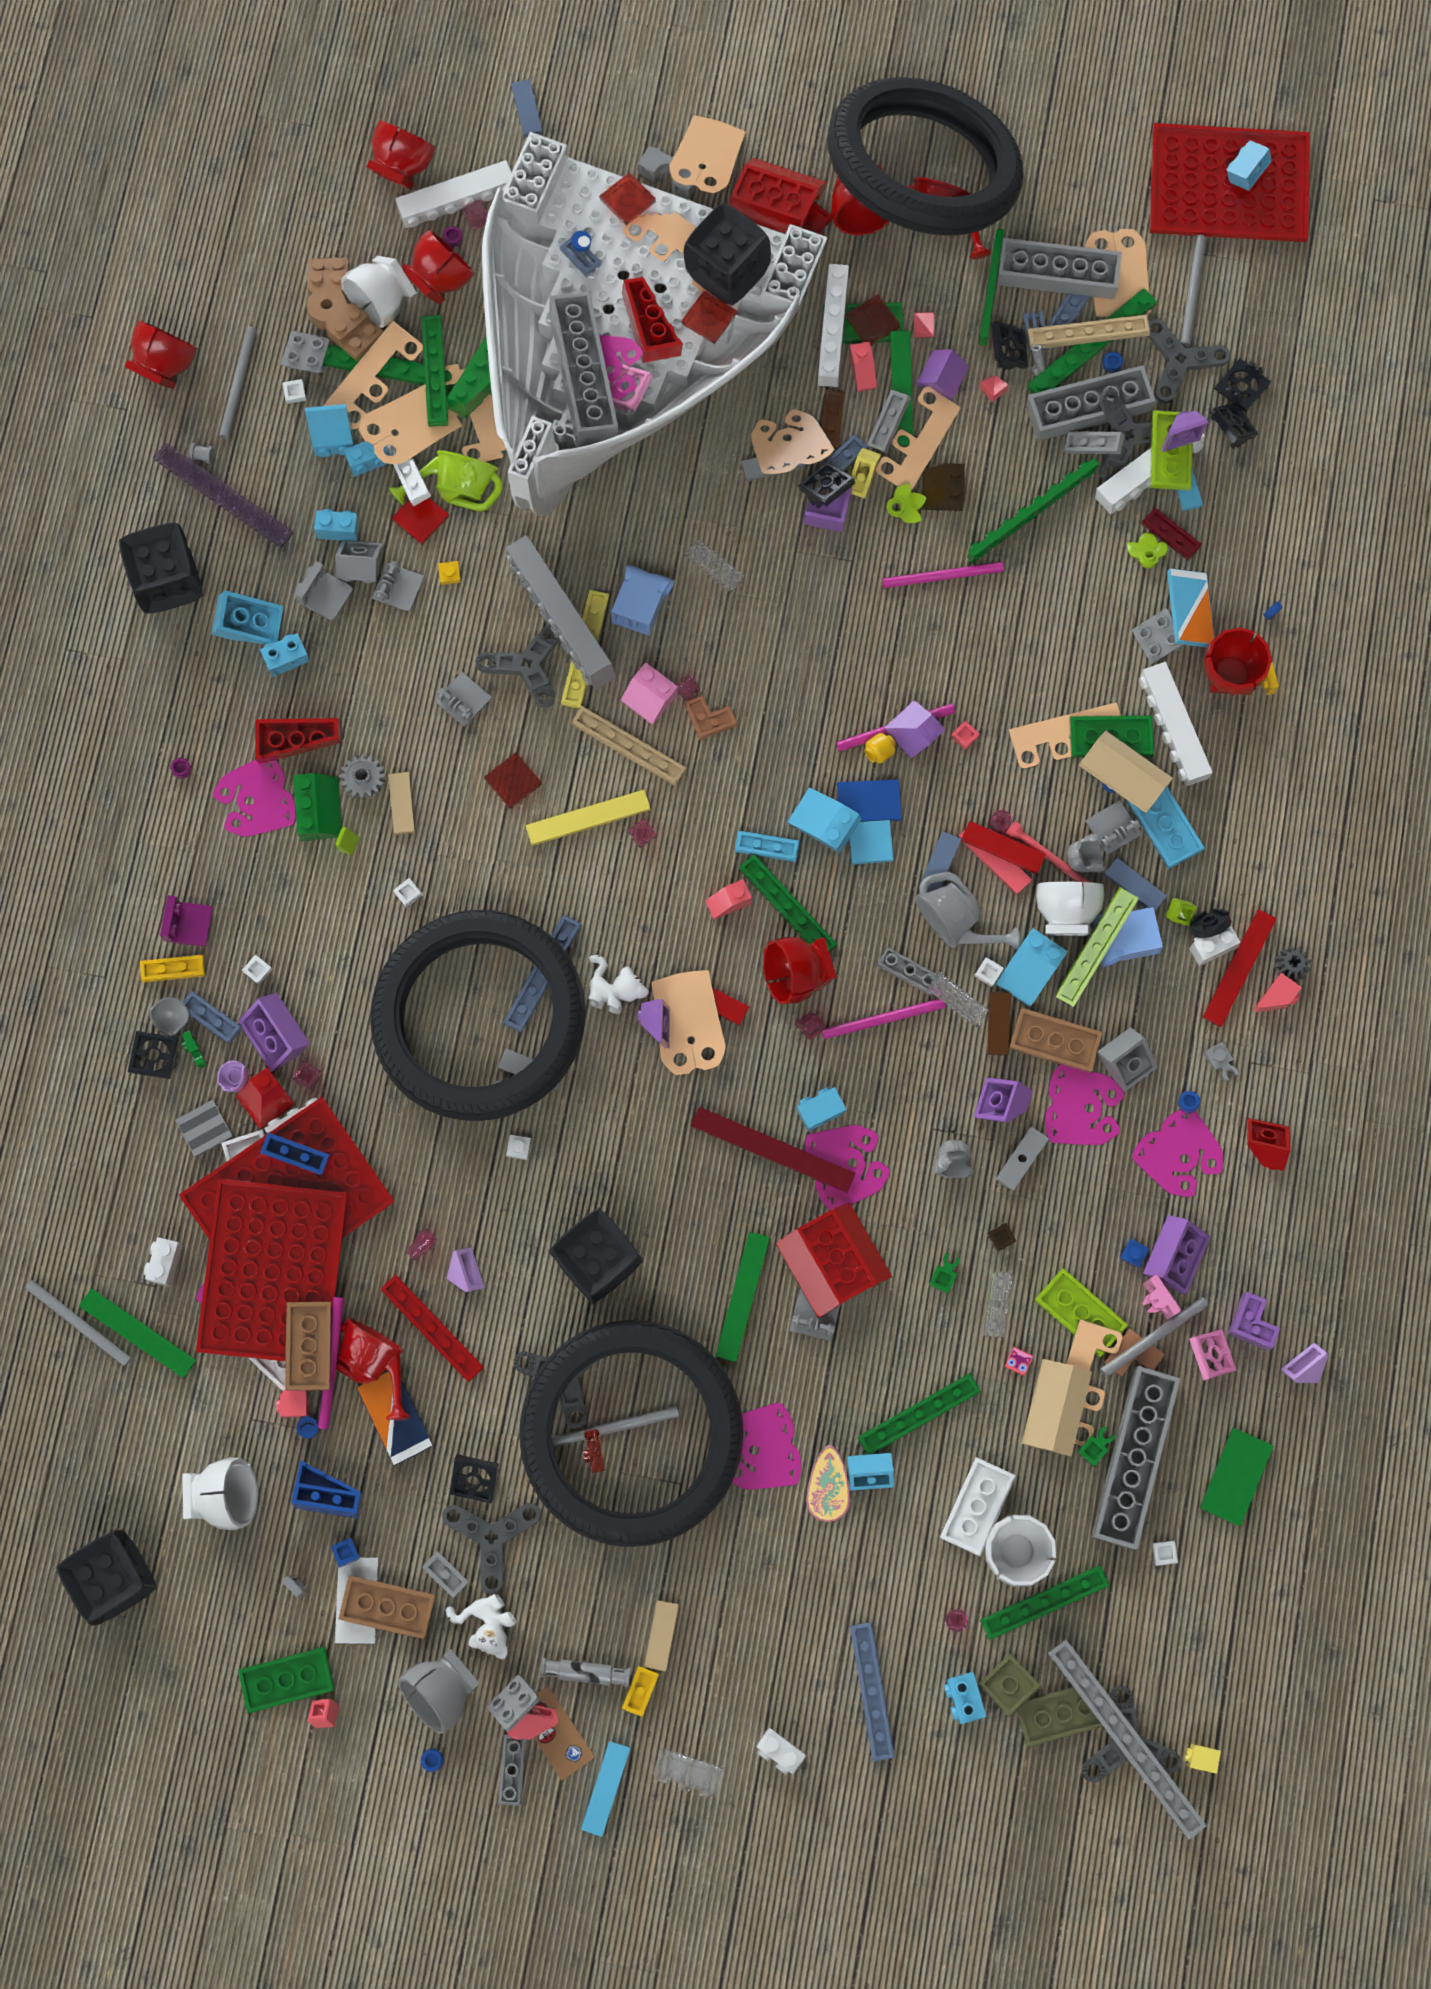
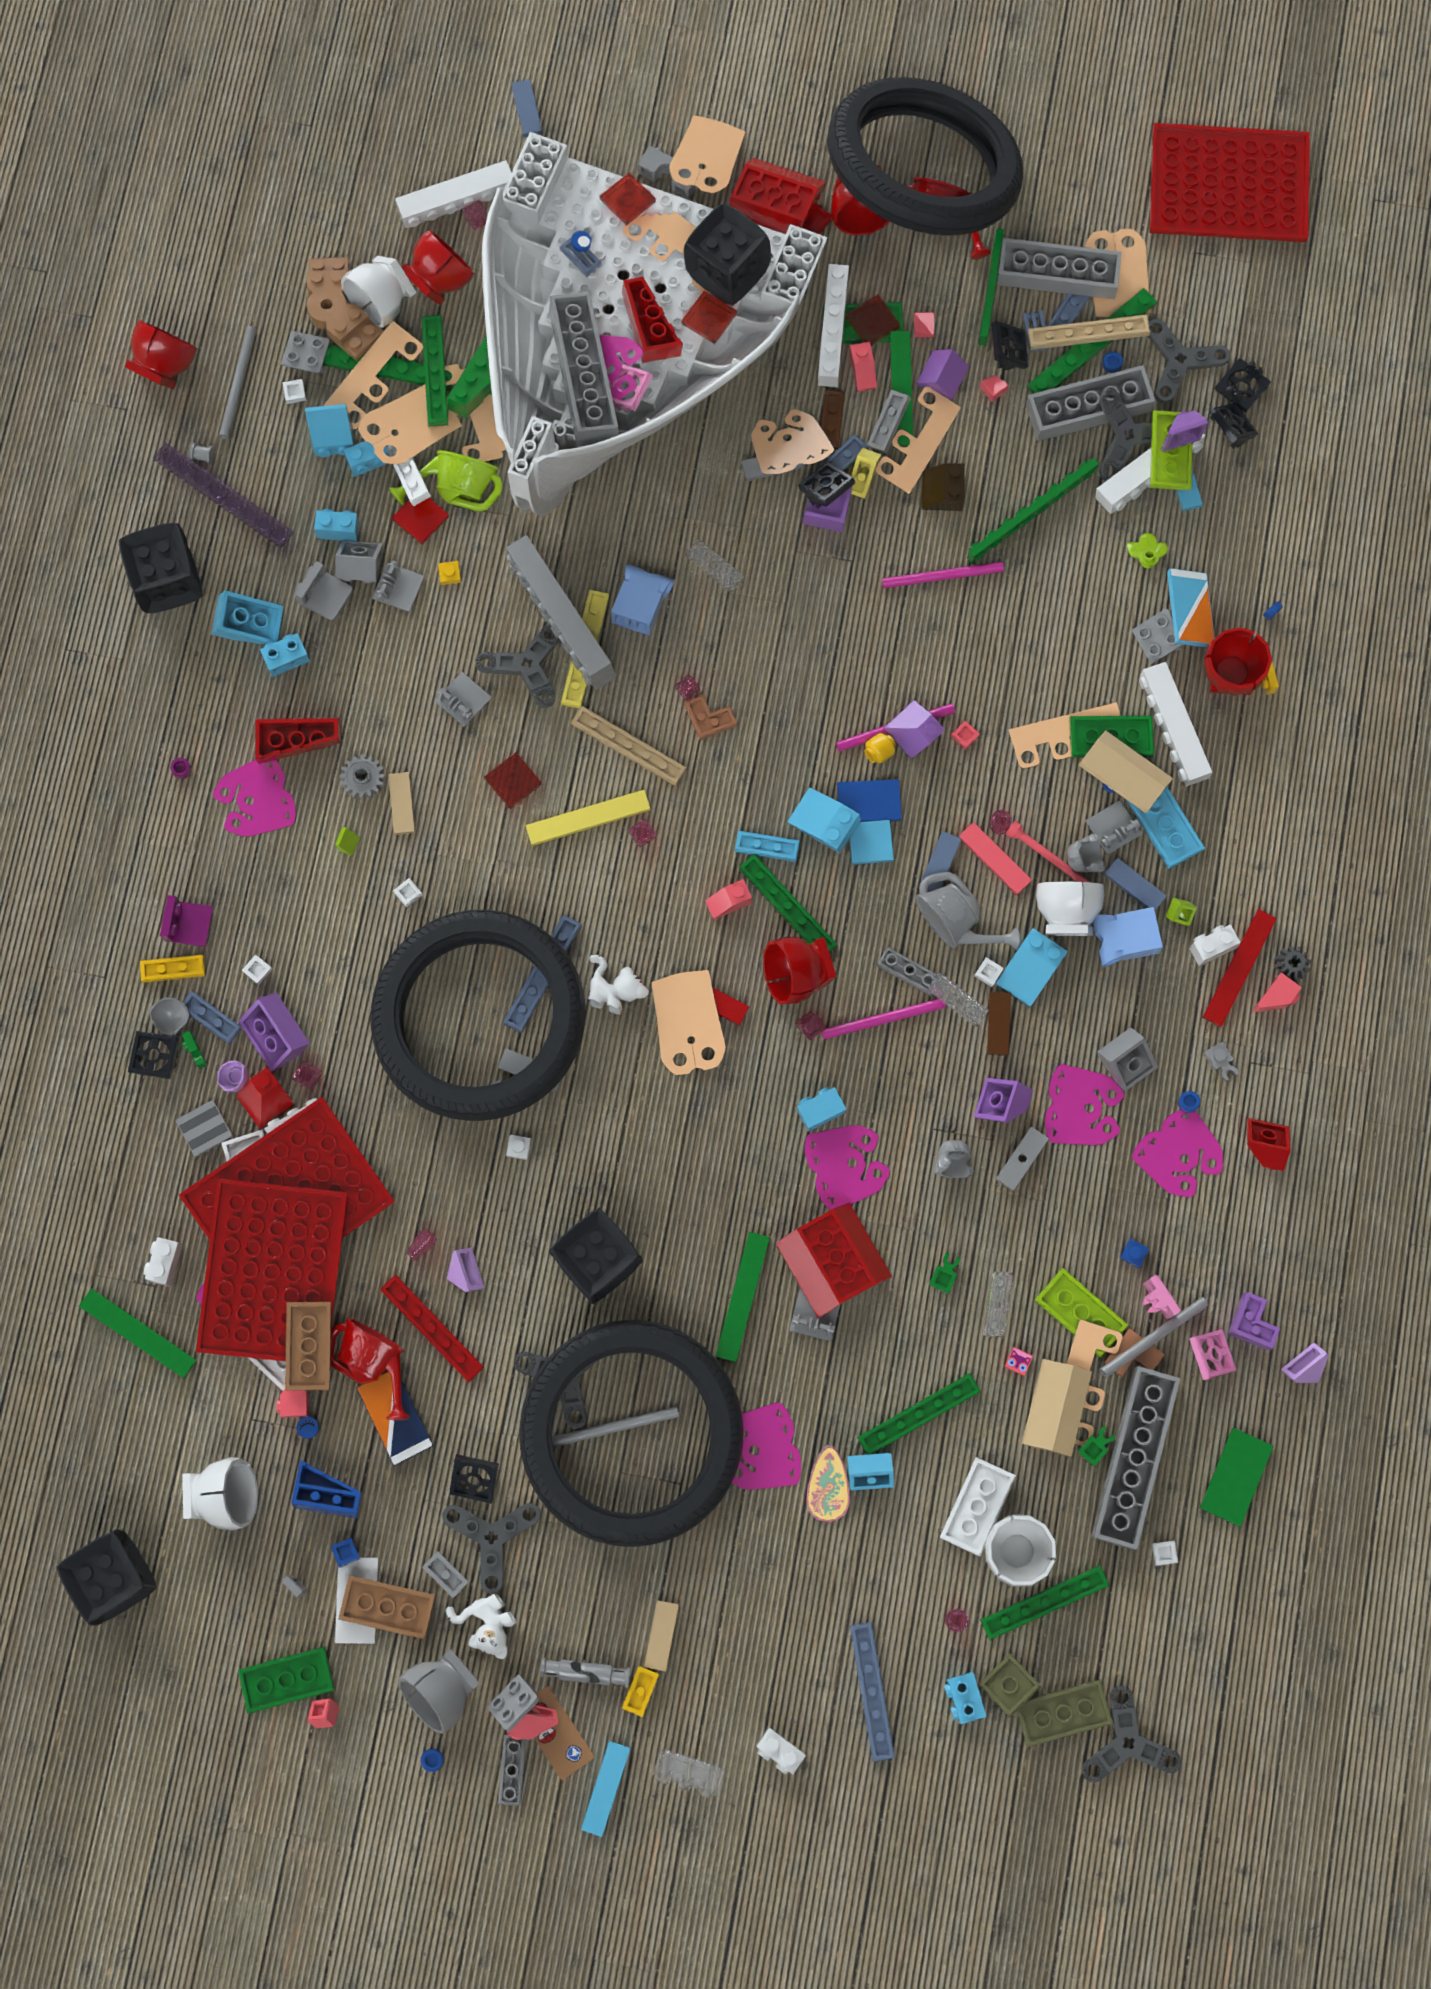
(78, 1323): light grey piece -> none
(295, 1154): blue brick -> none
(317, 806): green slope -> none
(326, 1399): dark pink piece -> none
(399, 154): red plate -> none
(453, 236): magenta tile -> none
(593, 1452): clear red piece -> none
(649, 693): bright pink slope -> none
(656, 1020): medium lavender slope -> none
(773, 1149): dark red tile -> none
(909, 504): lime plate -> none
(1001, 1237): dark brown plate -> none
(1003, 847): red tile -> none
(1039, 365): light grey arm -> none
(1055, 1040): medium nougat plate -> none
(1094, 442): light grey plate -> none
(1096, 946): lime plate -> none
(1127, 1739): light grey plate -> none
(1171, 534): dark red tile -> none
(1177, 1253): medium lavender slope -> none
(1193, 290): light grey piece -> none
(1202, 1758): light yellow brick -> none
(1210, 924): black tile -> none
(1249, 165): medium azure brick -> none

